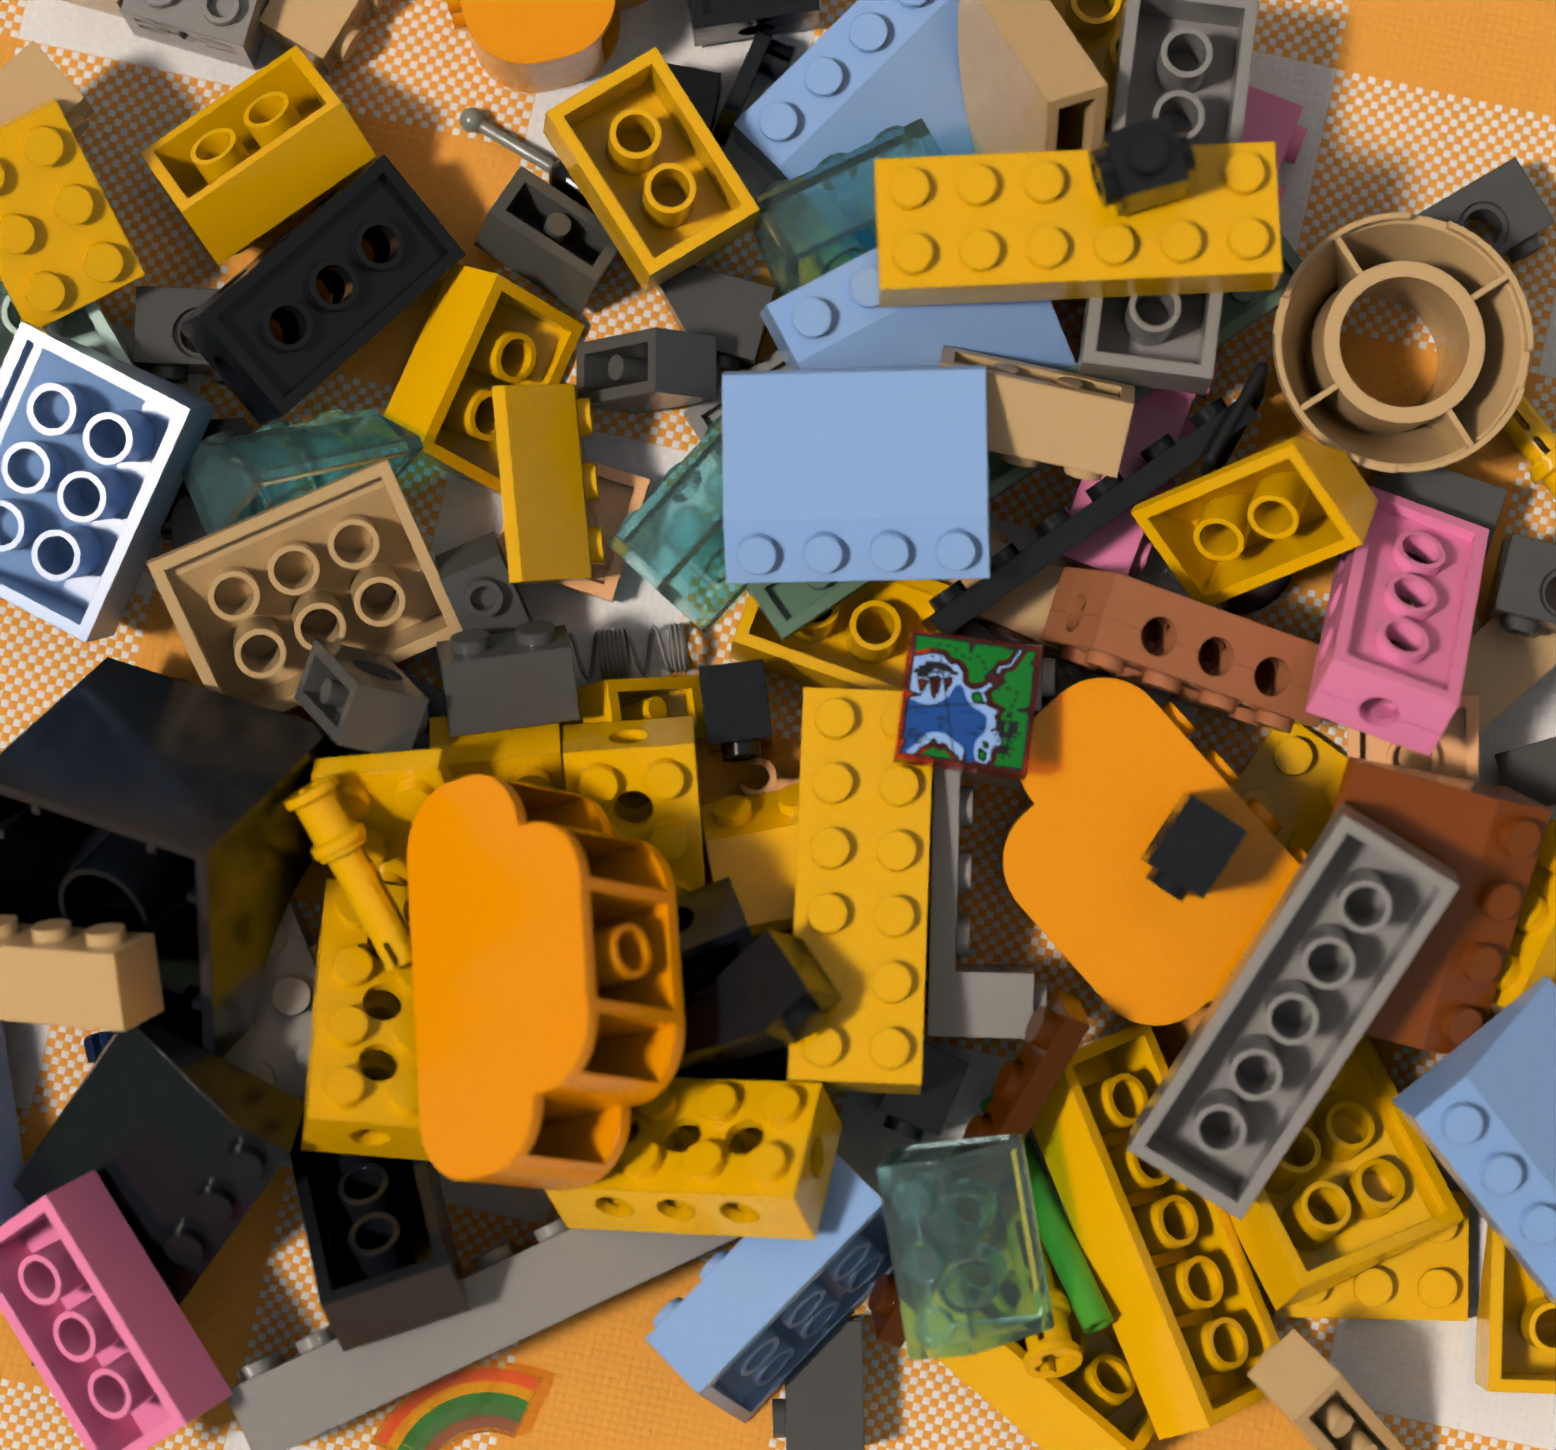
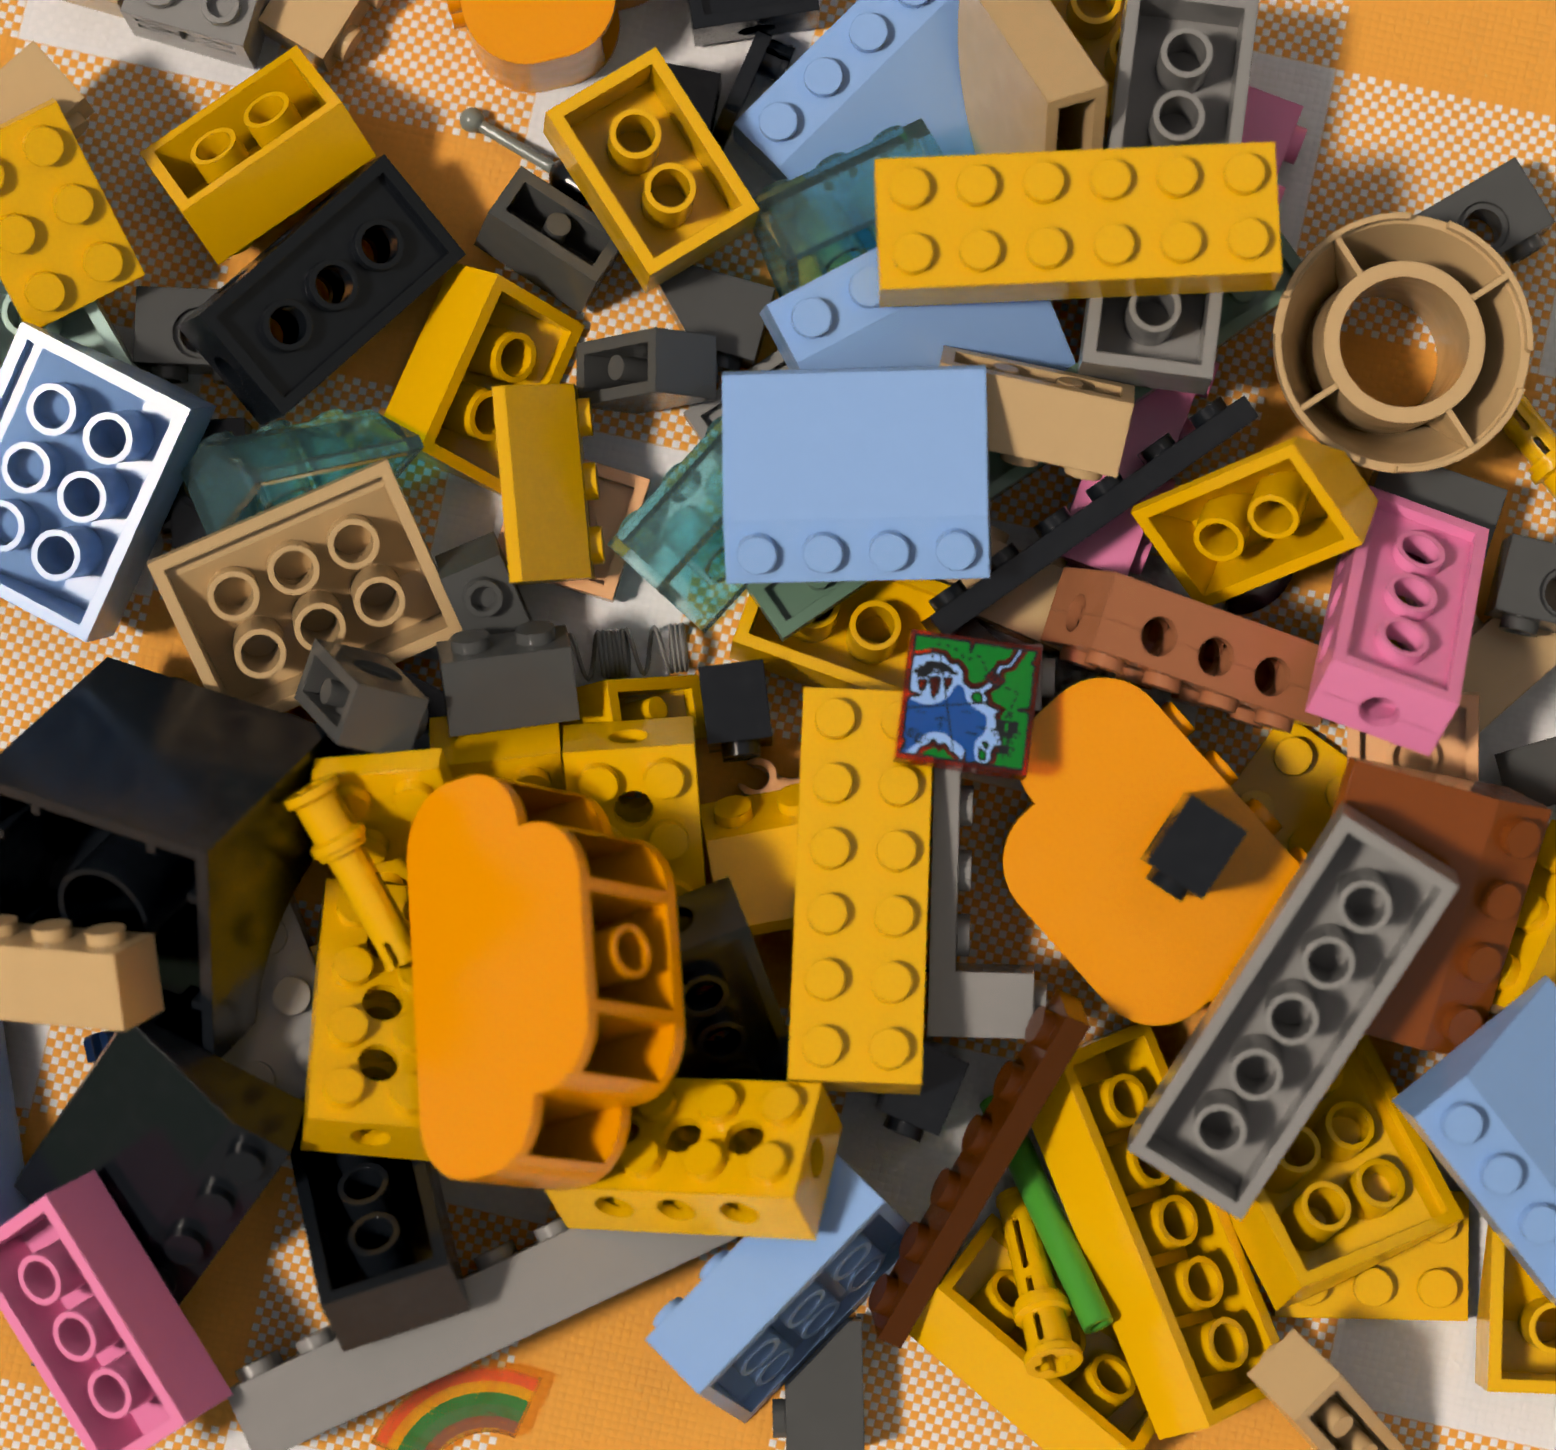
(757, 1004): black slope -> none
(964, 1245): clear light blue slope -> none
(1142, 166): black brick -> none
(1225, 443): black piece -> none

